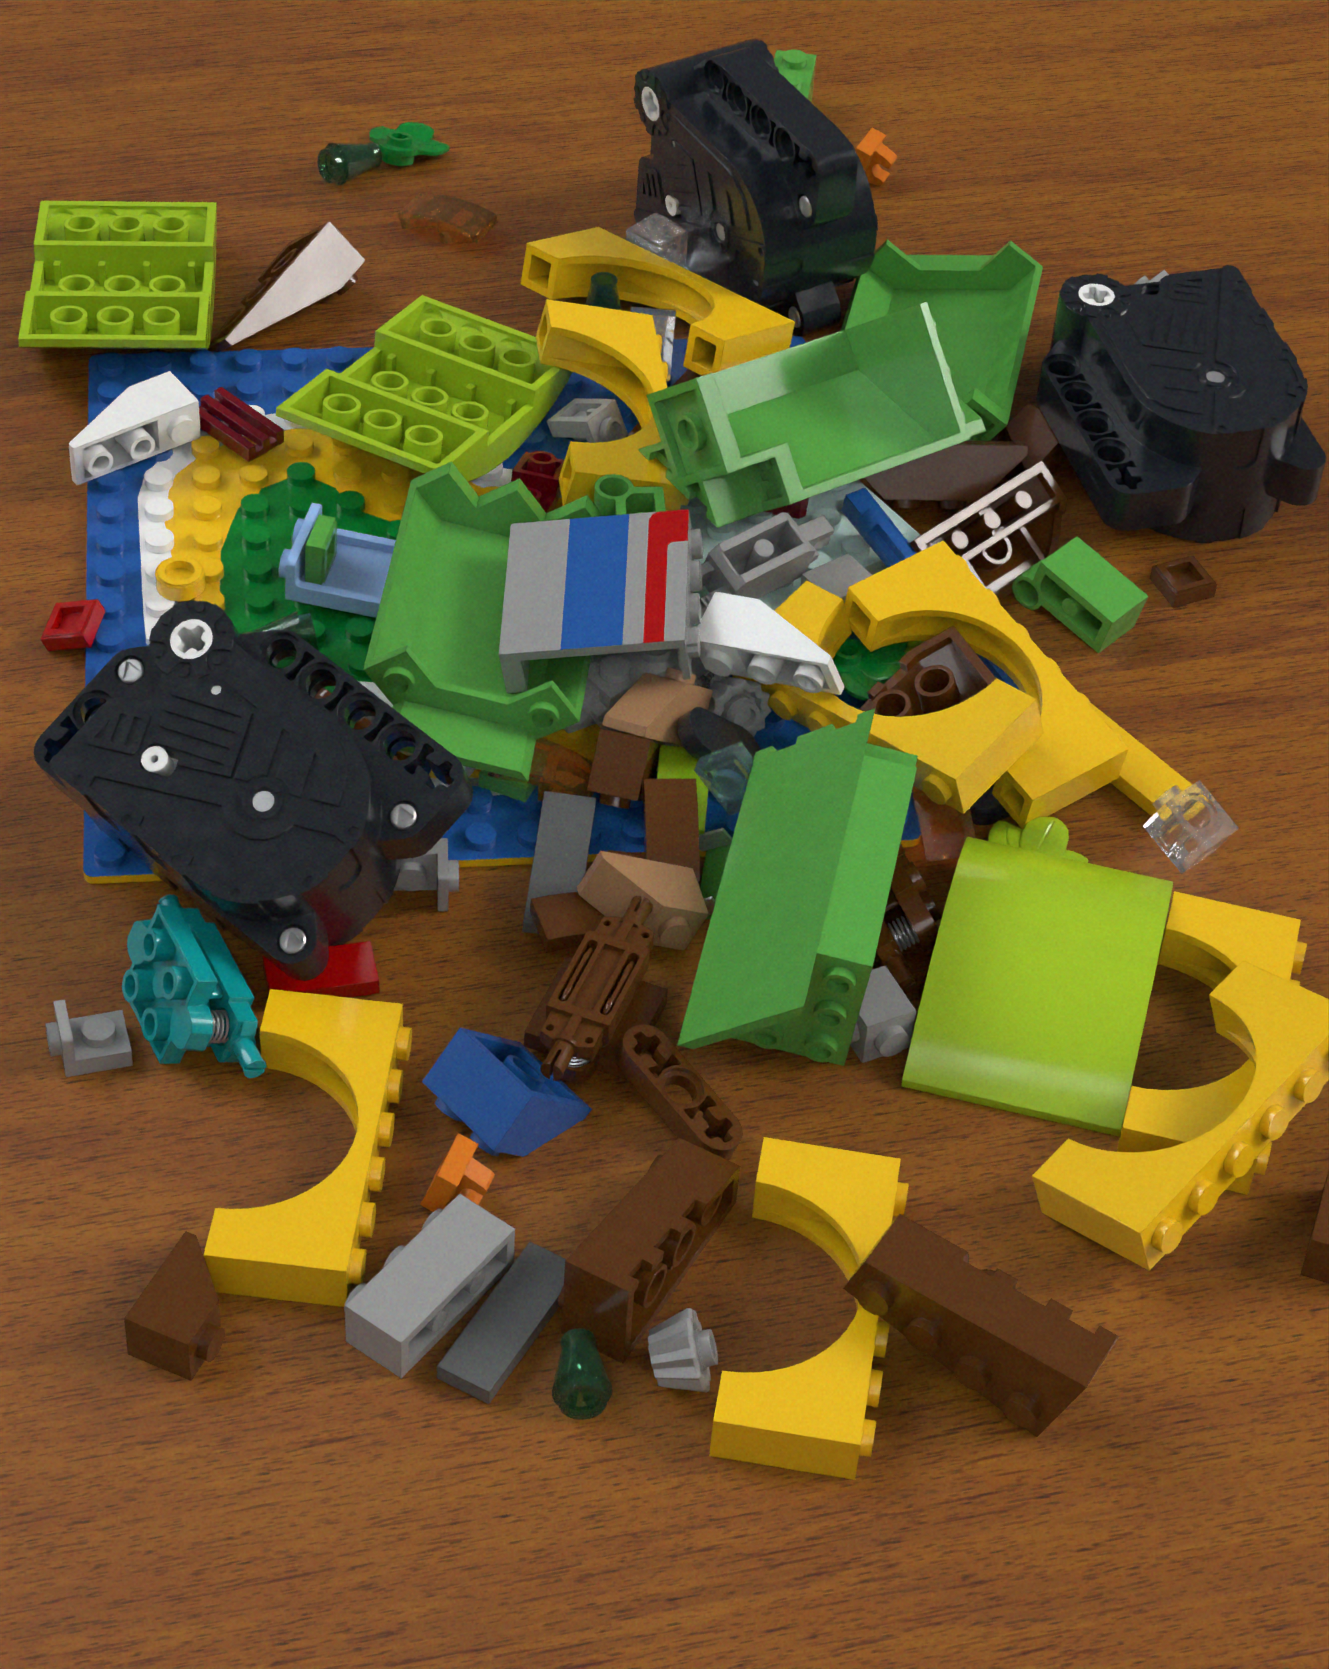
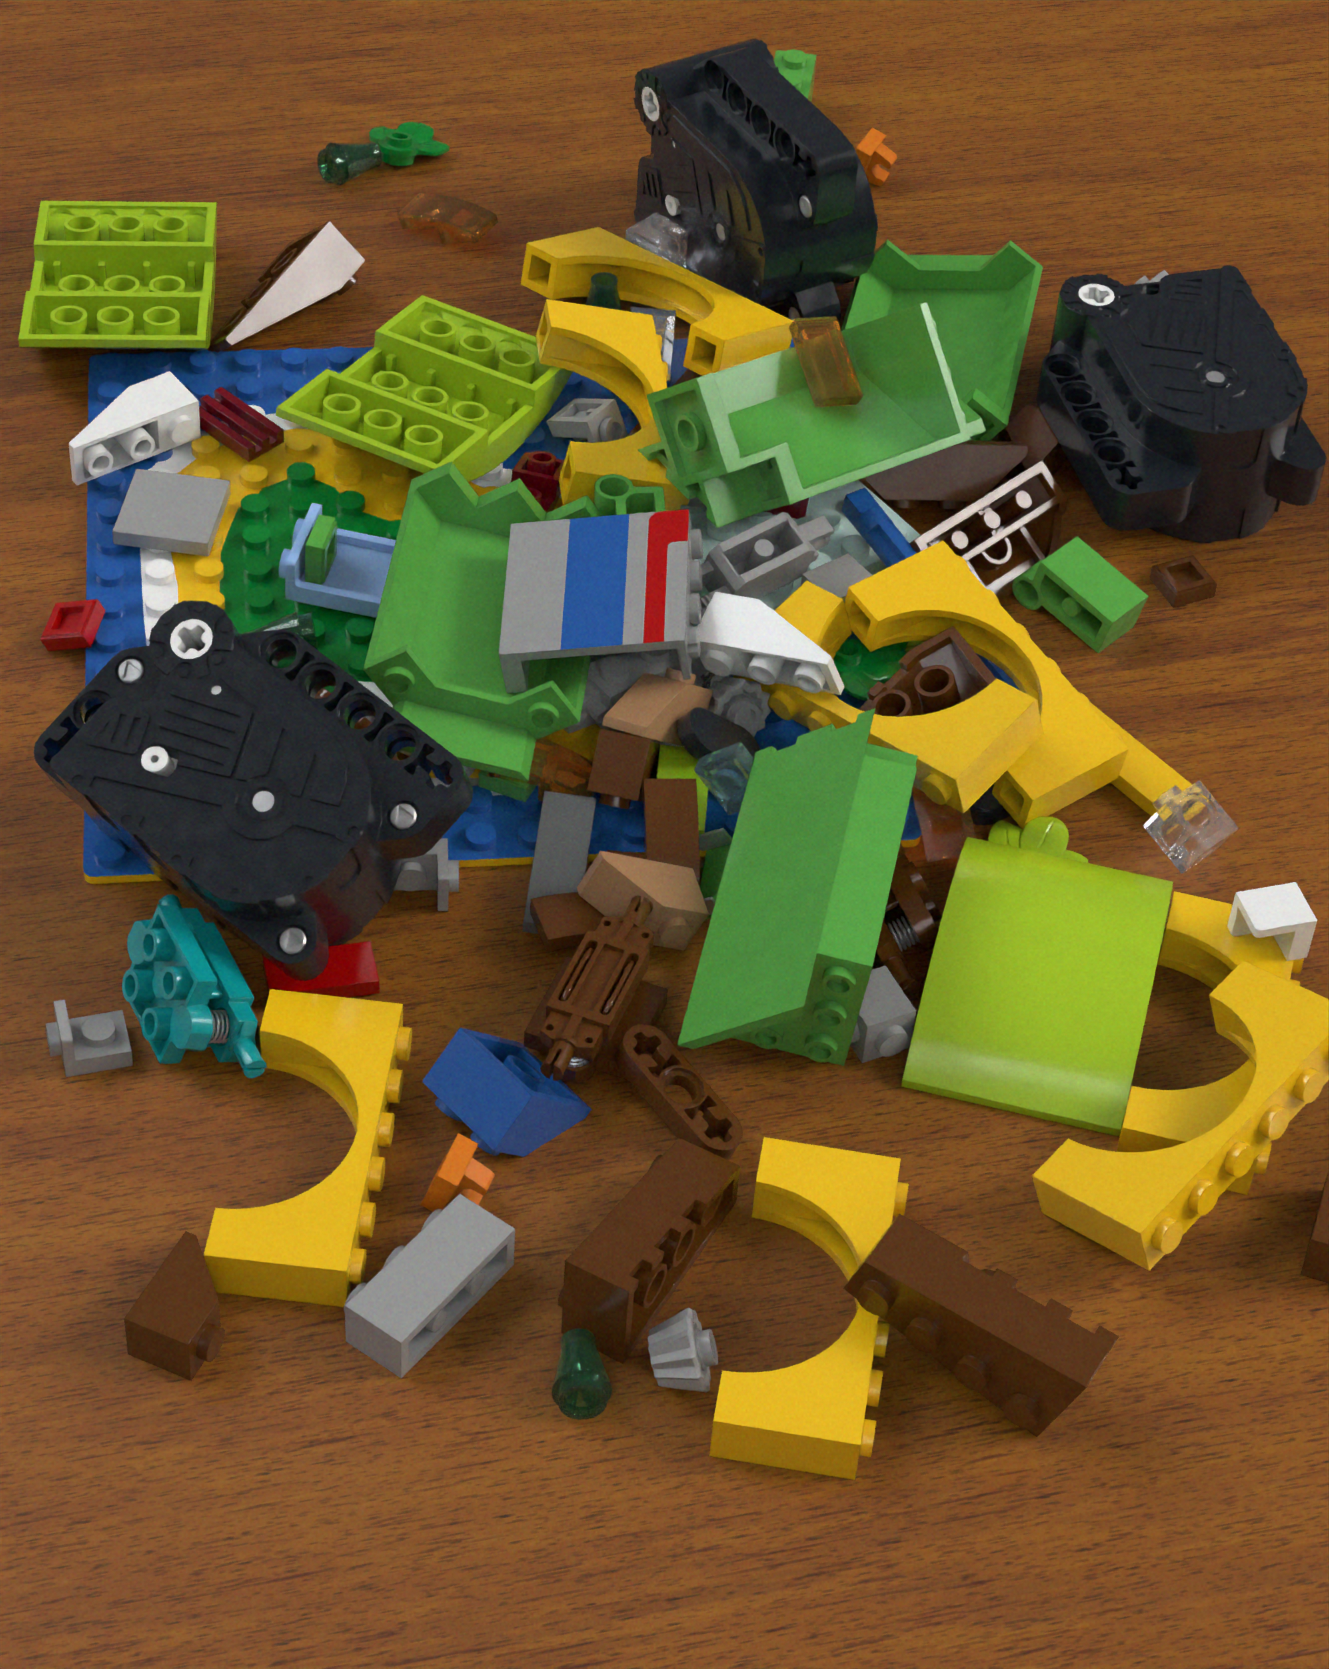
(171, 512): none -> light grey tile
(180, 578): yellow tile -> none
(505, 1325): dark grey tile -> none
(825, 361): none -> clear orange tile
(1278, 913): none -> white panel

